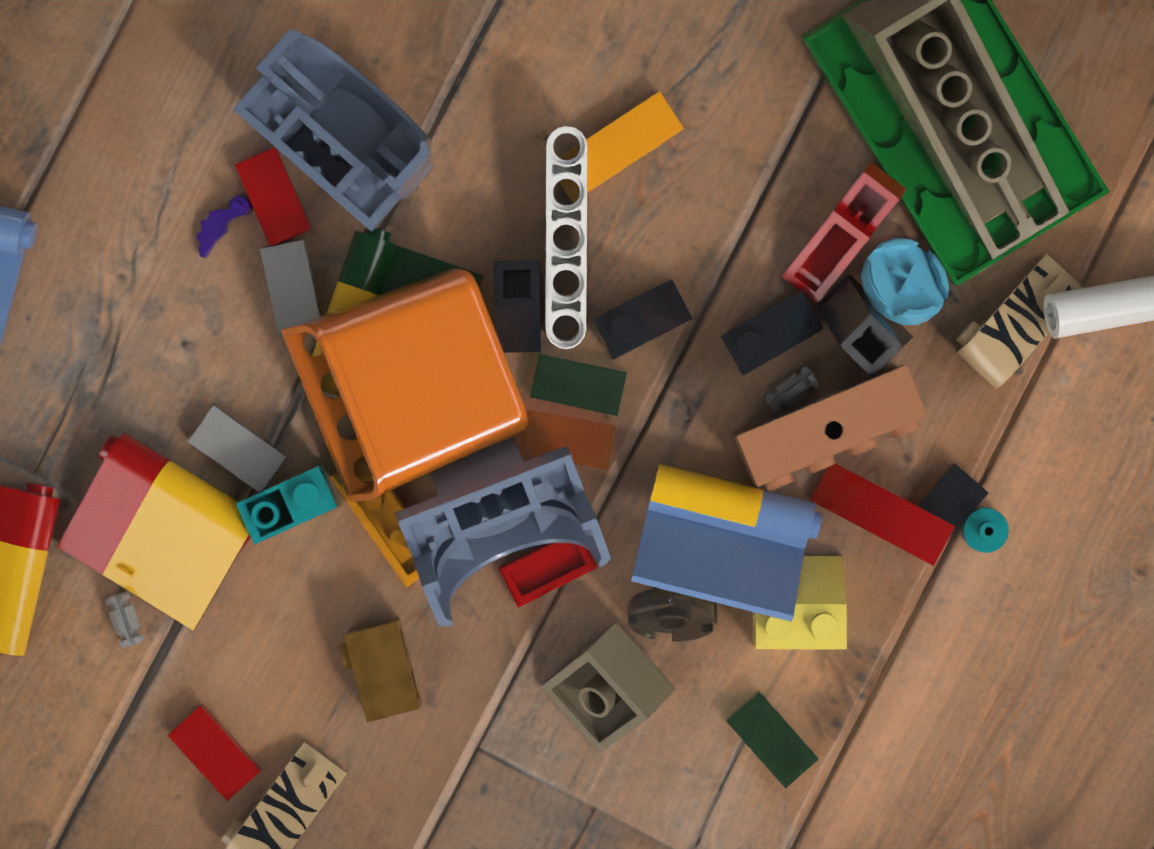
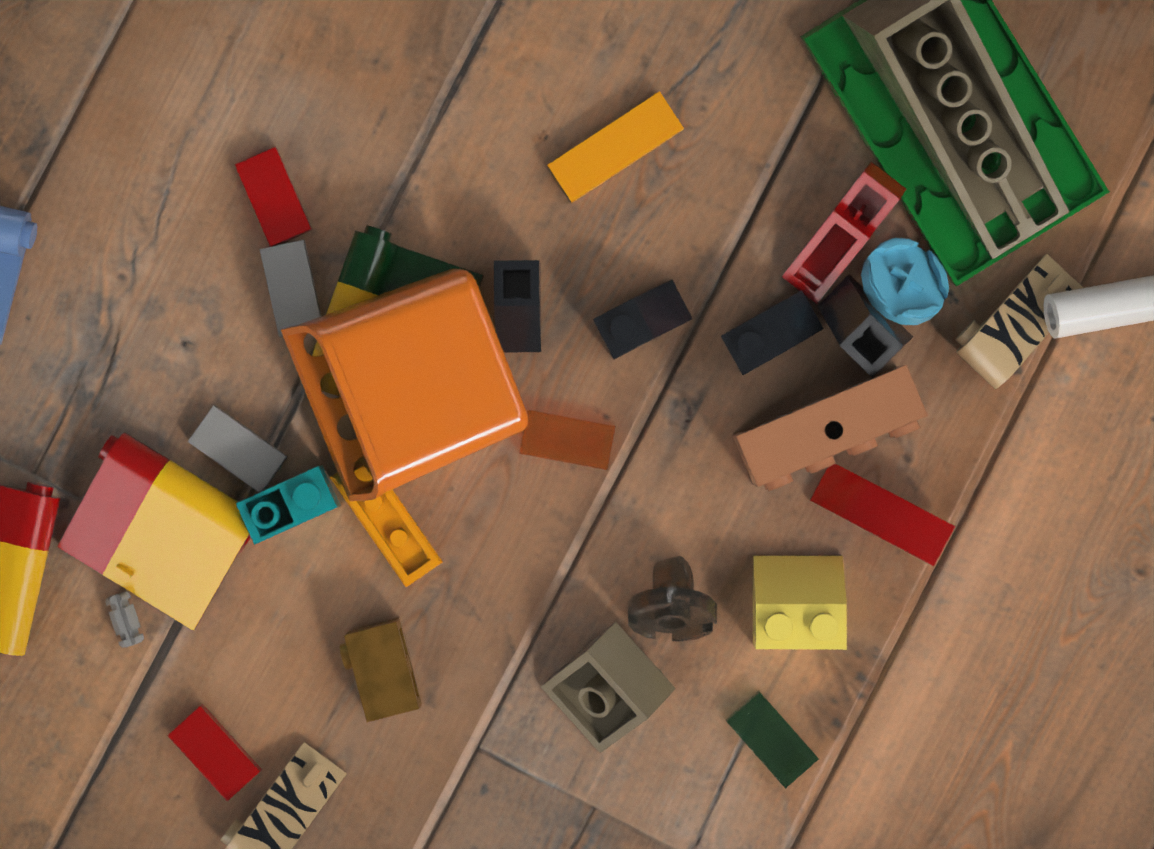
(217, 223): dark purple piece -> none
(337, 127): sand blue piece -> none
(494, 508): sand blue piece -> none
(545, 570): red tile -> none
(572, 259): white beam -> none
(578, 384): clear green tile -> none
(725, 542): medium blue door -> none
(791, 390): light grey piece -> none
(953, 497): black tile -> none
(974, 528): teal tile -> none

